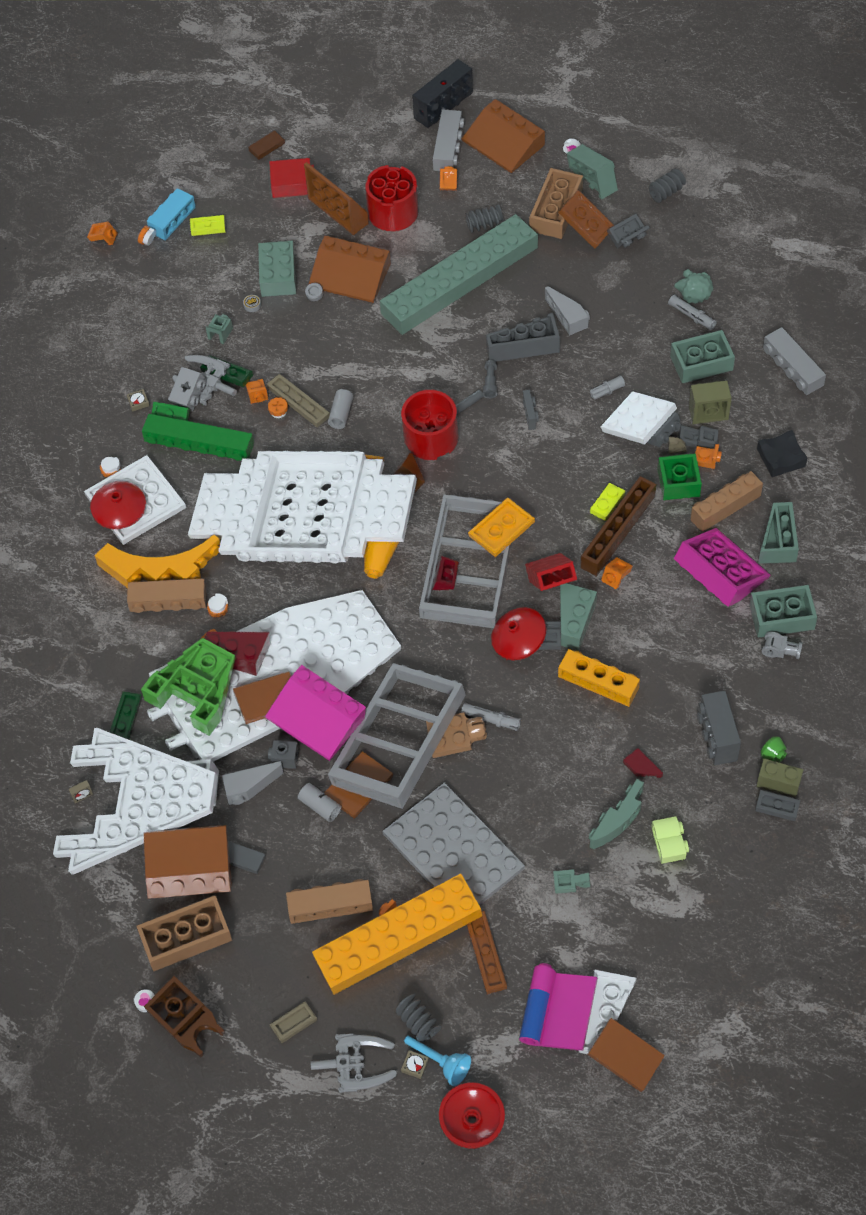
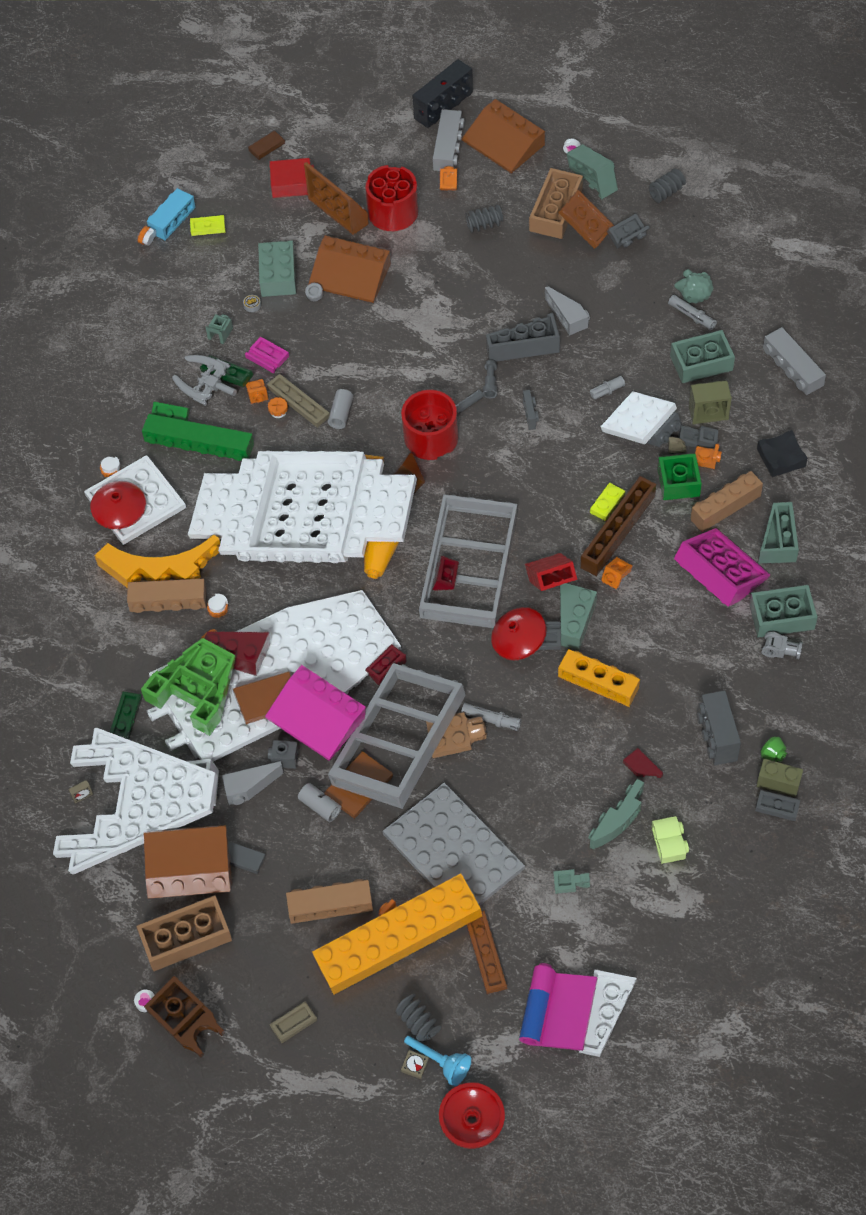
(102, 231): orange bracket -> none
(137, 400): tile -> none
(187, 388): light grey brick -> none
(267, 355): none -> dark pink plate
(346, 1062): light grey bar -> none
(378, 669): none -> dark red slope
(458, 274): sand green brick -> none
(501, 527): light orange tile -> none
(626, 1055): dark orange tile -> none

